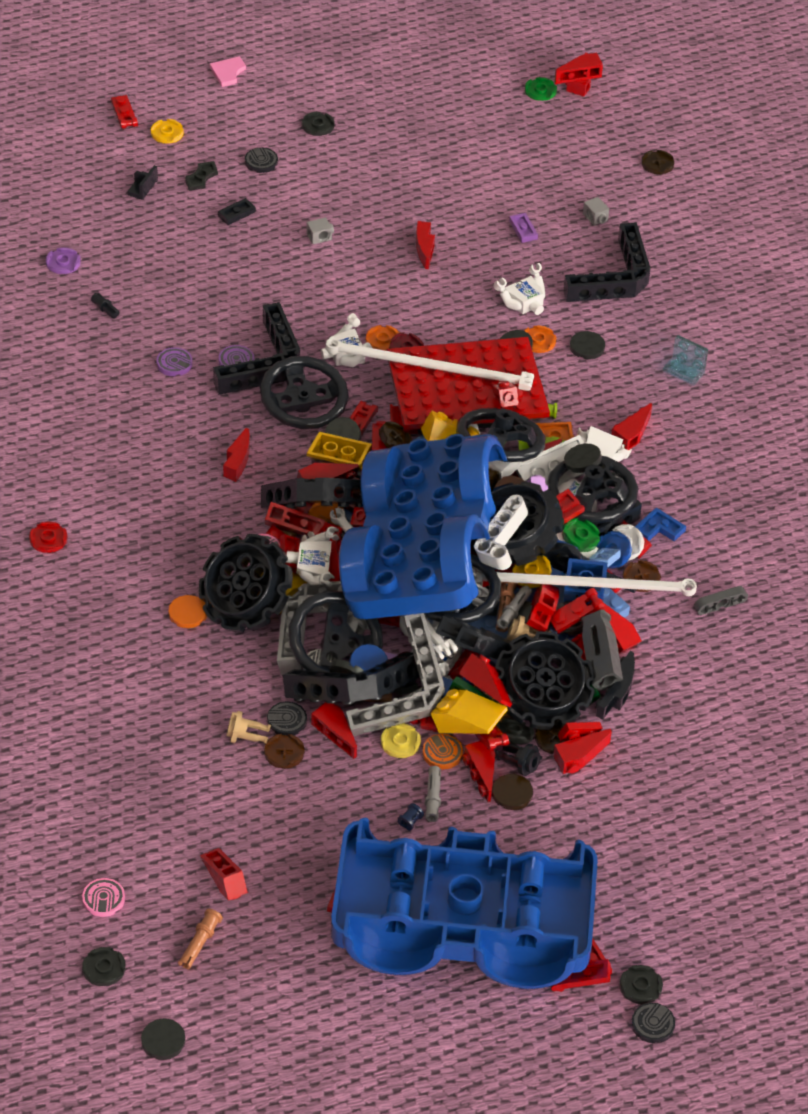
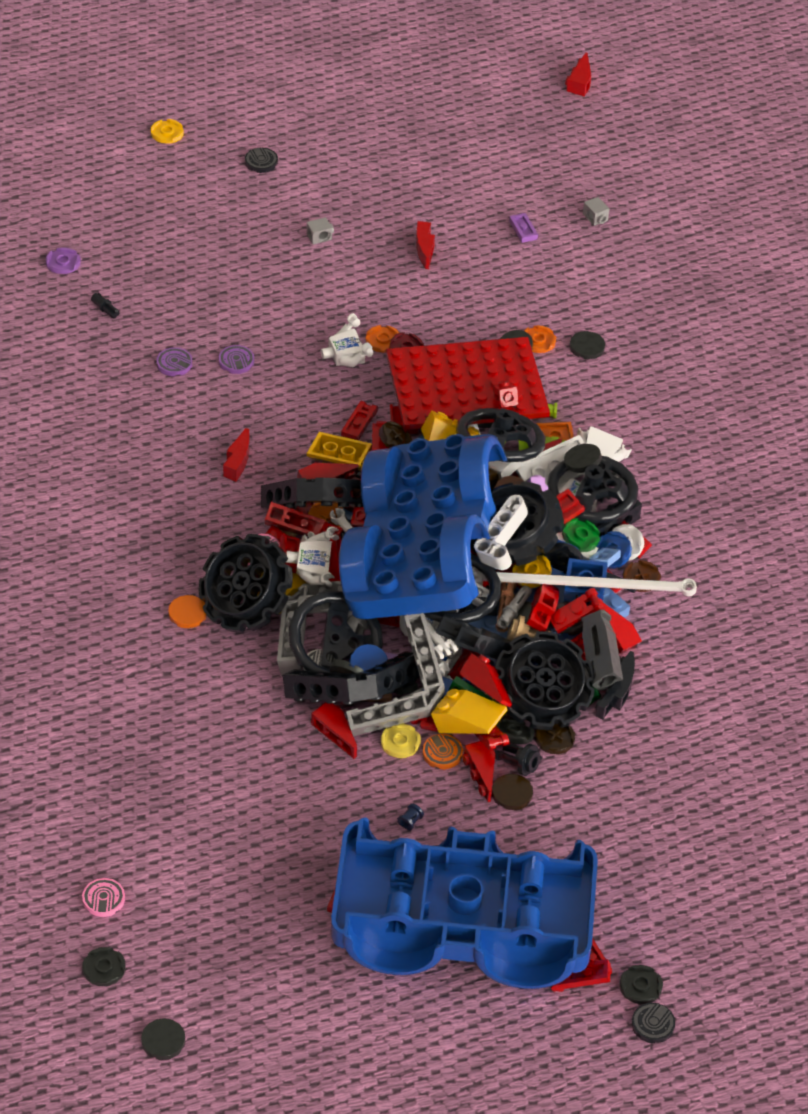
(48, 537): red tile -> none
(124, 111): red plate -> none
(143, 183): black panel -> none
(201, 175): pearl dark grey tile -> none
(203, 932): nougat pin -> none
(225, 874): red slope -> none
(227, 70): bright pink tile -> none
(236, 211): black plate -> none
(238, 726): tan piece -> none
(250, 373): black brick -> none
(284, 751): reddish brown tile -> none
(287, 718): tile -> none
(303, 396): black piece -> none
(318, 124): pearl dark grey tile -> none
(345, 428): pearl dark grey tile -> none
(433, 800): light grey pin -> none
(524, 294): white torso -> none
(524, 381): white hinge -> none
(540, 89): green tile -> none
(578, 729): red plate -> none
(579, 751): red slope -> none
(581, 68): red slope -> none
(614, 284): black brick -> none
(633, 427): red slope -> none
(657, 522): blue plate -> none
(658, 162): dark brown tile -> none
(687, 361): clear light blue bracket -> none
(712, 602): dark grey beam -> none

